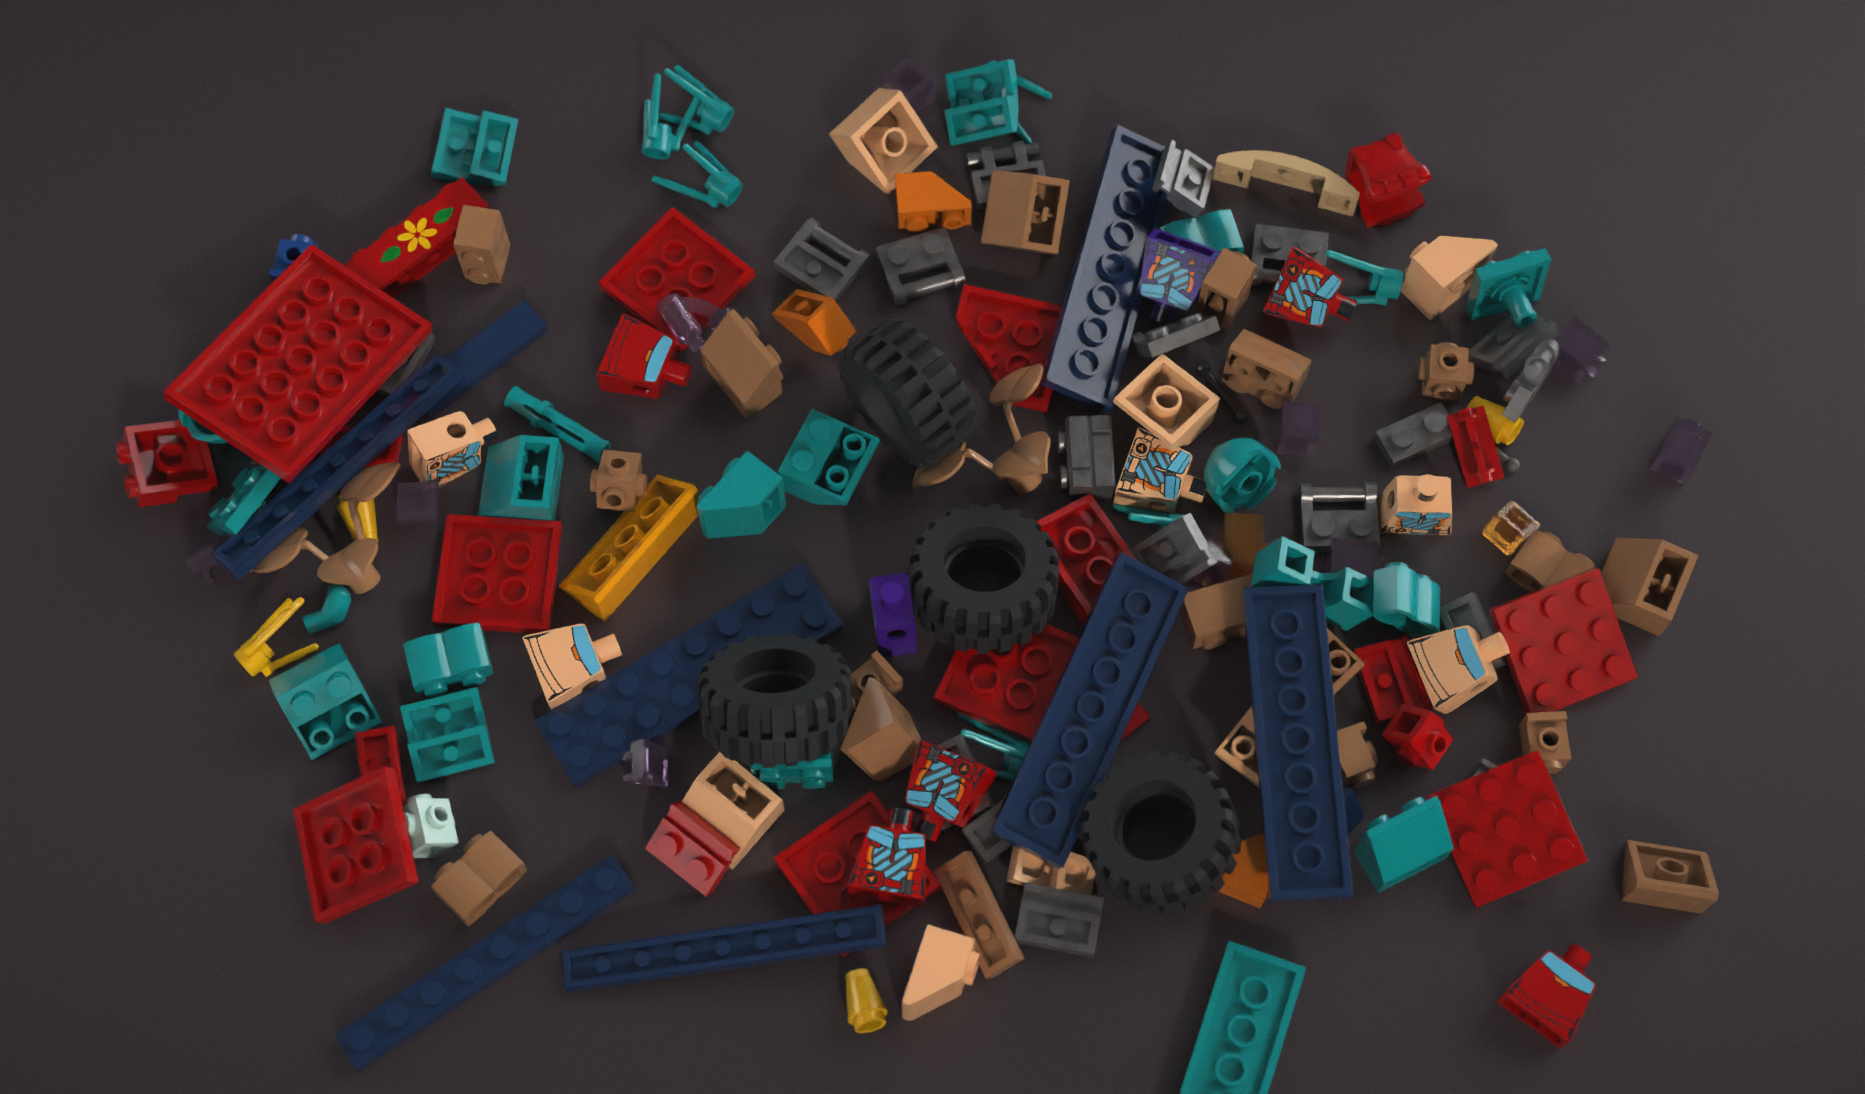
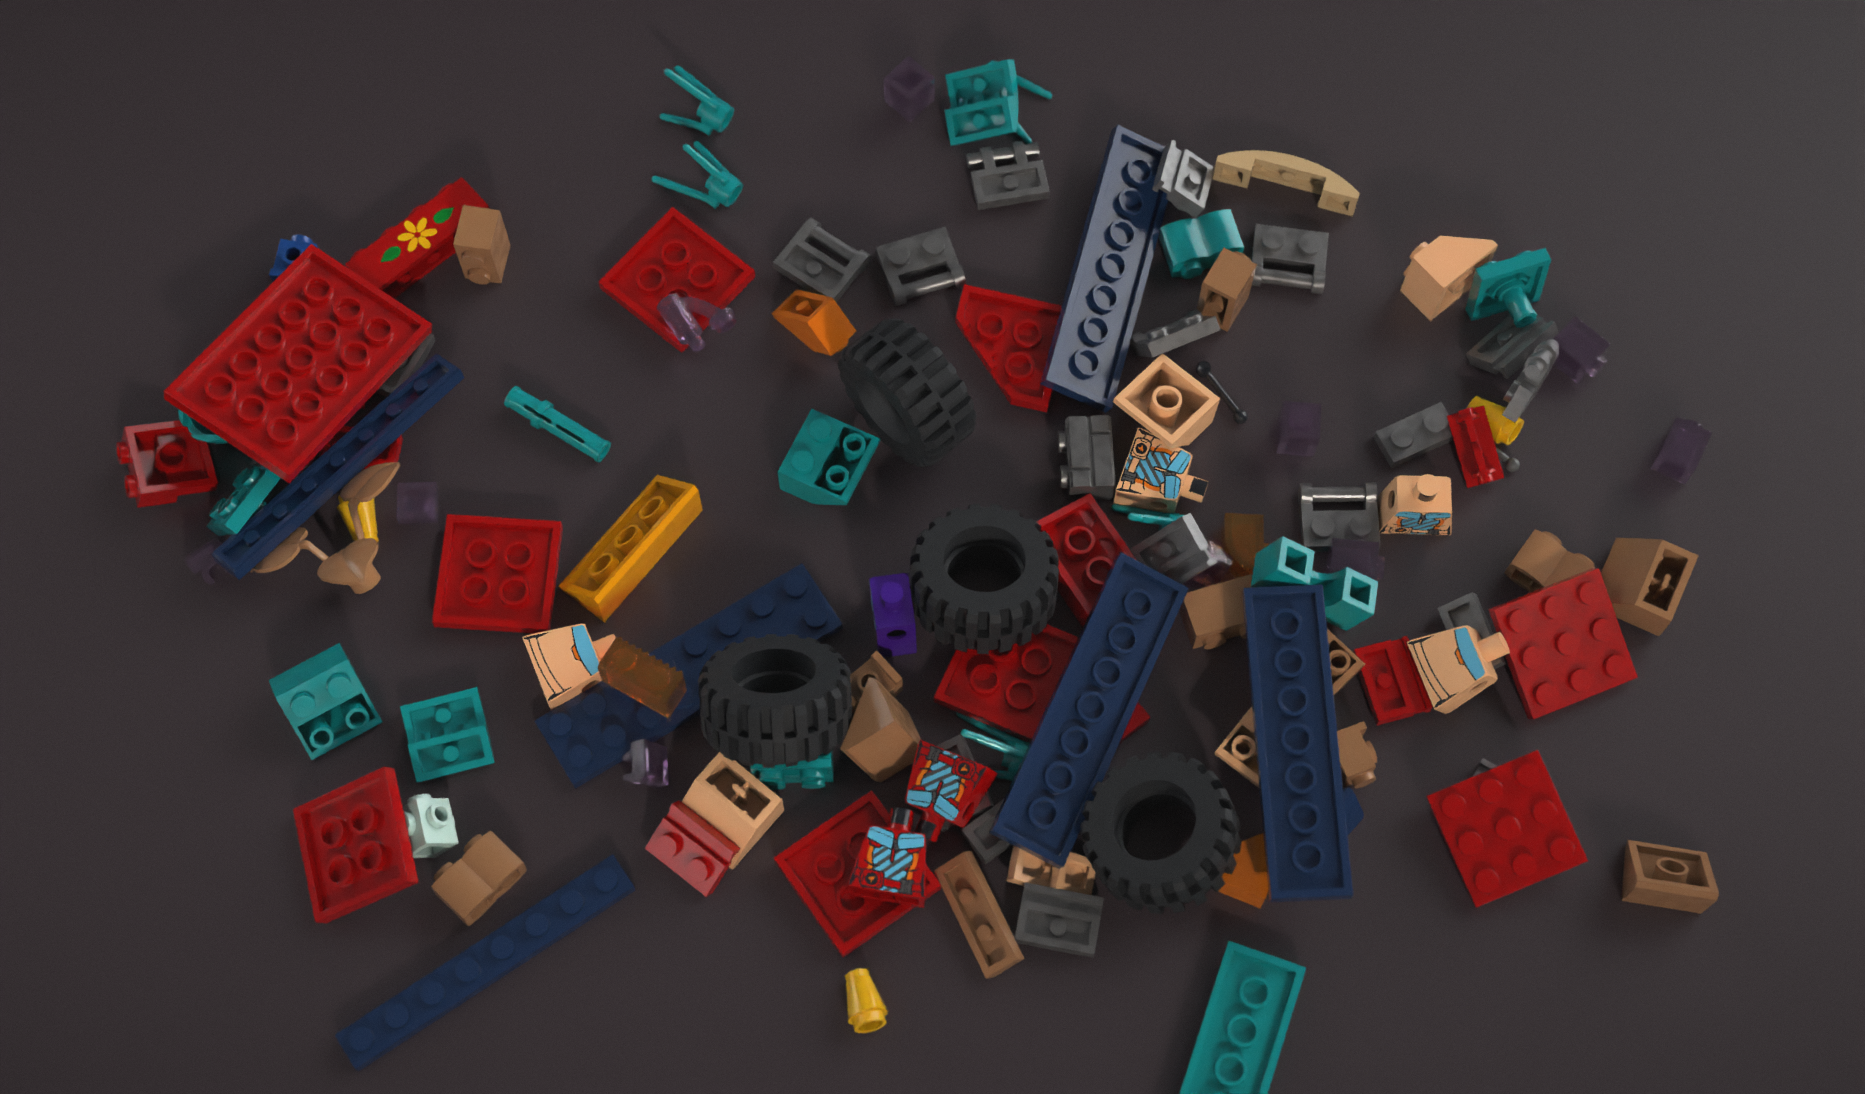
(256, 653): yellow plant -> none
(333, 609): teal arm -> none
(380, 749): red plate -> none
(447, 447): light nougat torso -> none
(448, 660): teal brick -> none
(474, 147): teal slope -> none
(492, 349): dark blue tile -> none
(522, 478): teal slope -> none
(619, 480): medium nougat brick -> none
(641, 361): red torso -> none
(642, 677): none -> clear orange brick
(657, 138): teal plant -> none
(724, 948): dark blue tile -> none
(742, 364): medium nougat slope -> none
(742, 501): teal slope -> none
(883, 138): light nougat slope -> none
(929, 202): orange slope -> none
(940, 971): light nougat slope -> none
(1020, 464): medium nougat plant -> none
(1025, 211): medium nougat slope -> none
(1174, 273): torso -> none
(1240, 474): teal cylinder -> none
(1264, 369): medium nougat slope -> none
(1308, 291): torso -> none
(1383, 280): teal plant -> none
(1386, 180): red piece -> none
(1404, 844): teal slope -> none
(1406, 600): teal brick -> none
(1417, 737): red brick -> none
(1445, 371): medium nougat brick -> none
(1510, 528): clear orange slope -> none
(1546, 725): medium nougat brick -> none
(1552, 995): red torso -> none

